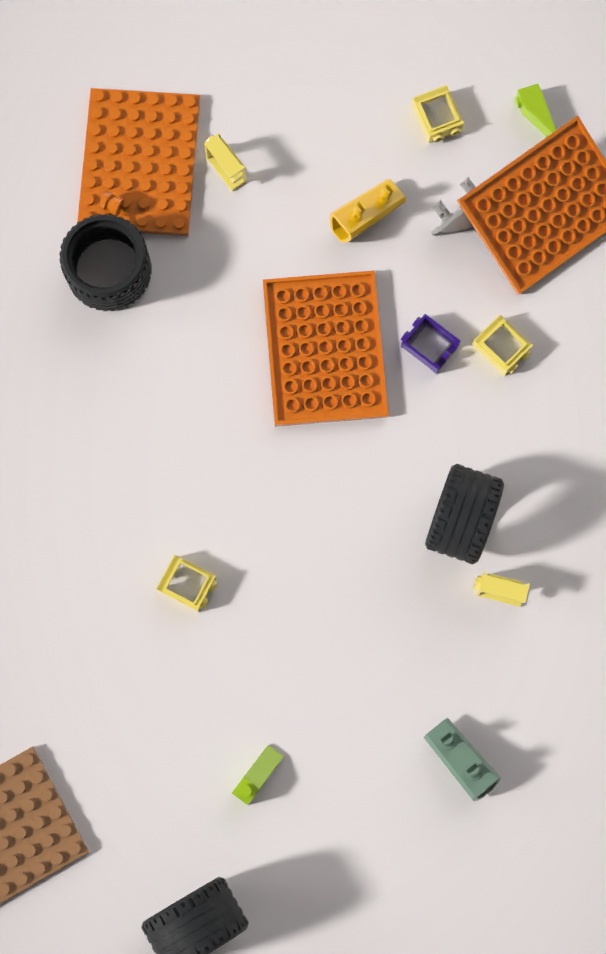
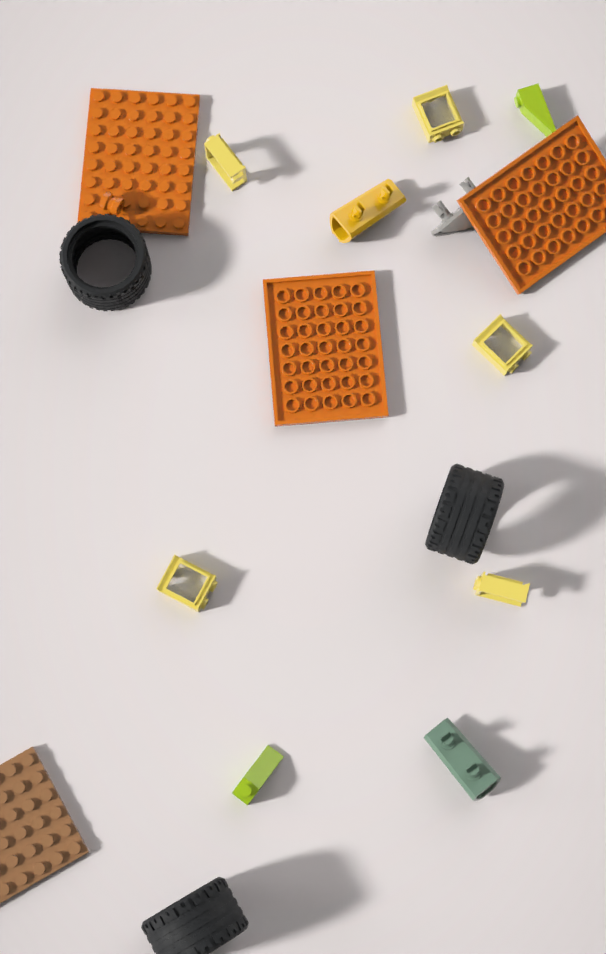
(430, 343): window -> none

